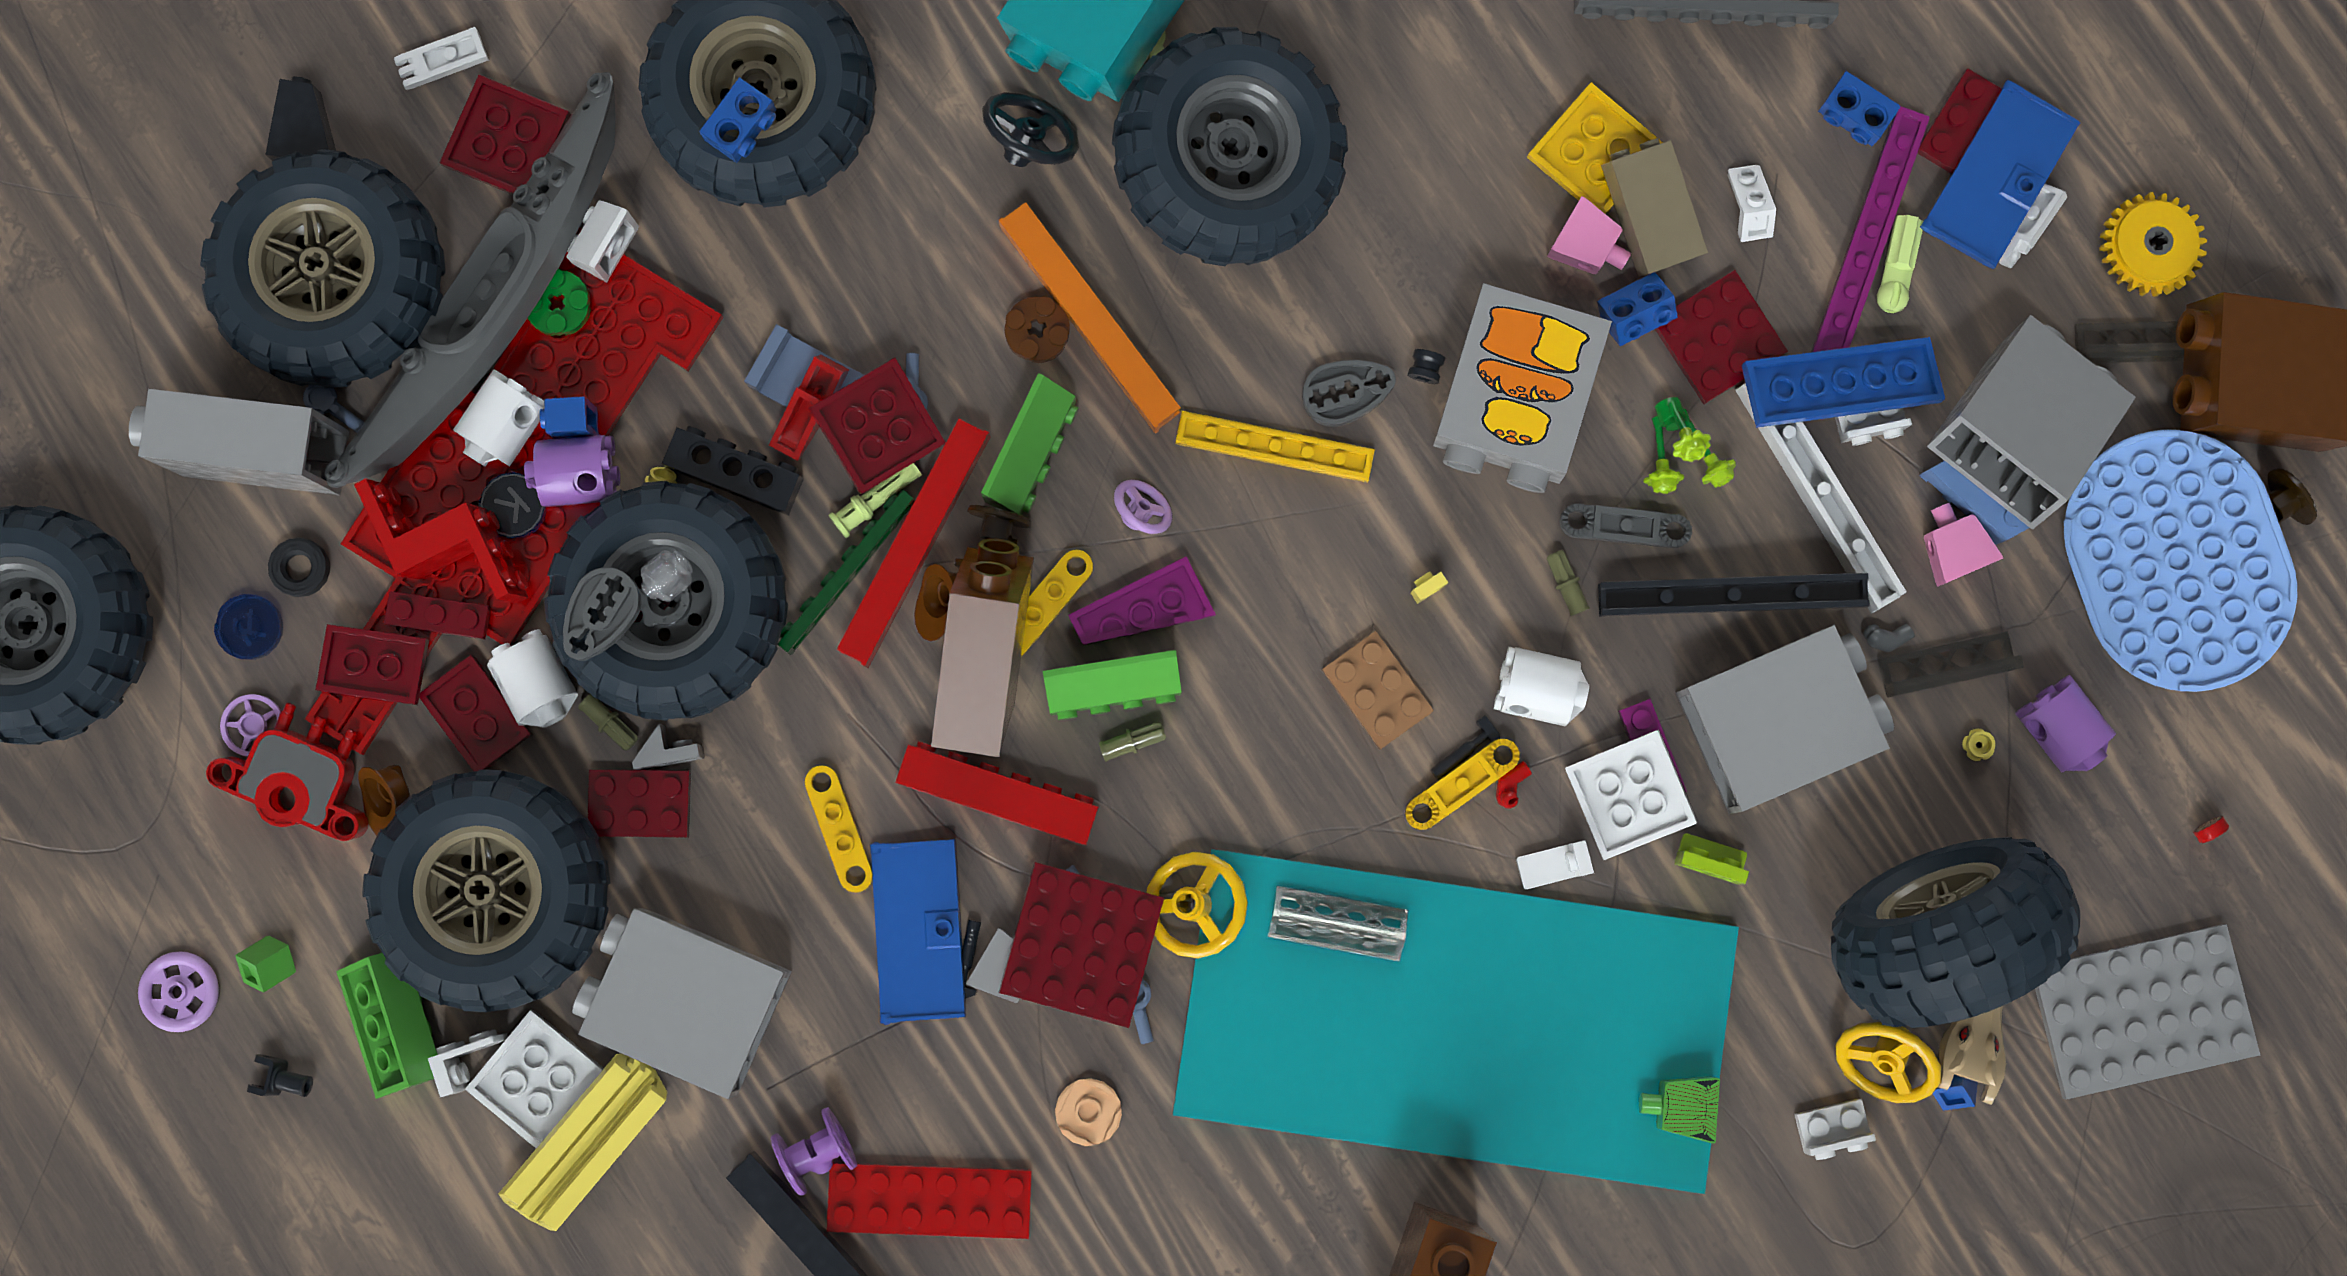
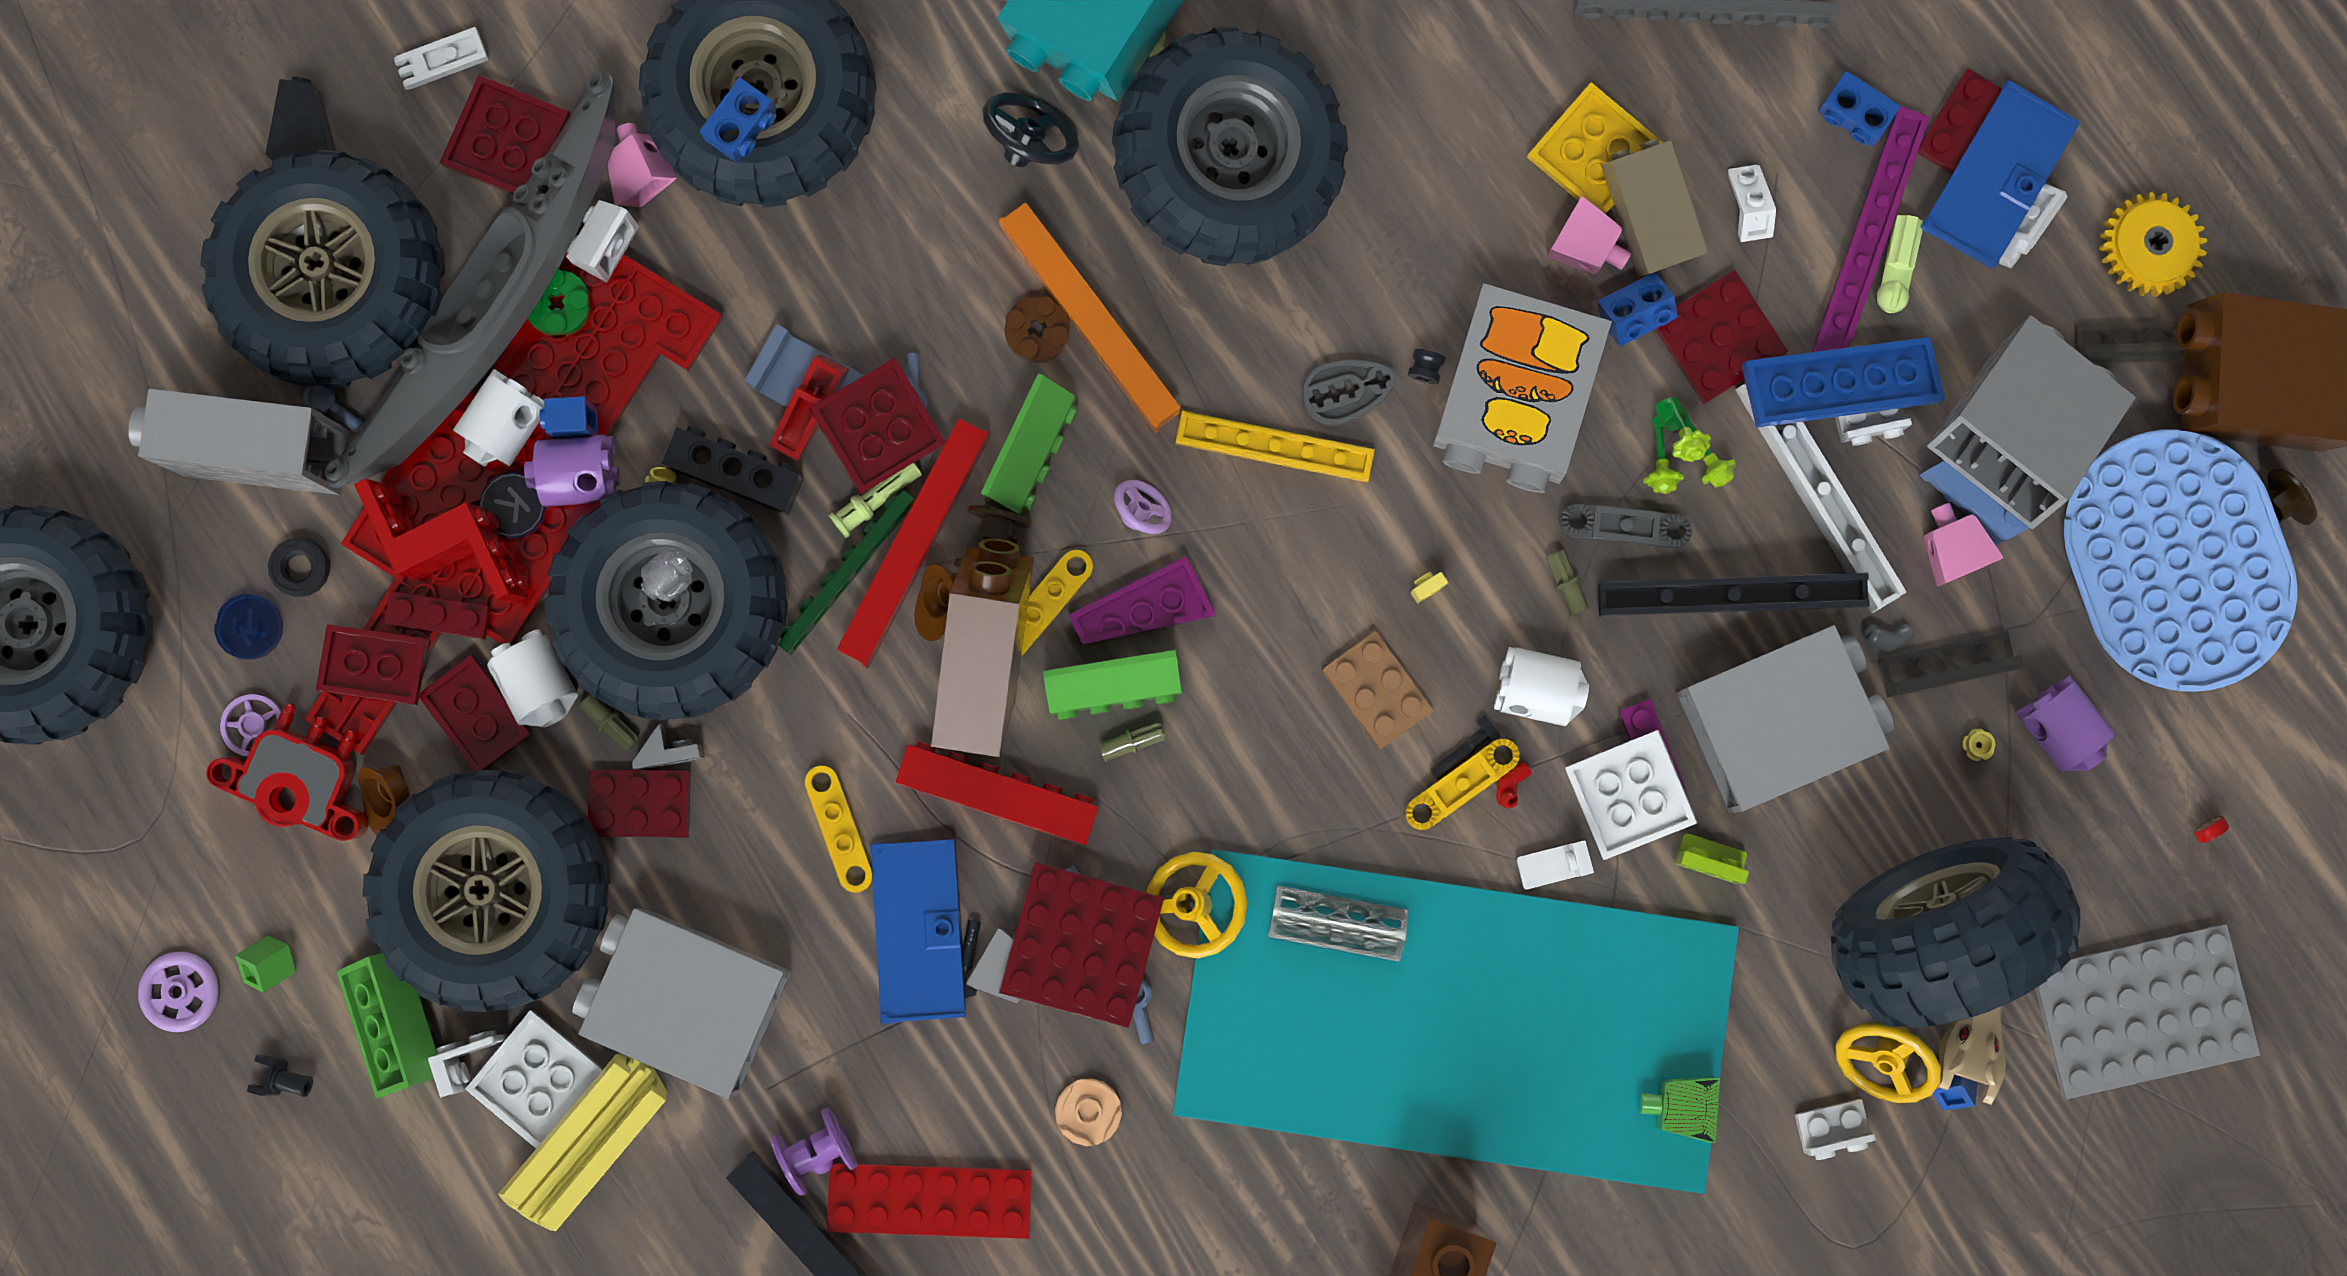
(618, 618): dark grey piece -> none
(637, 168): none -> bright pink torso

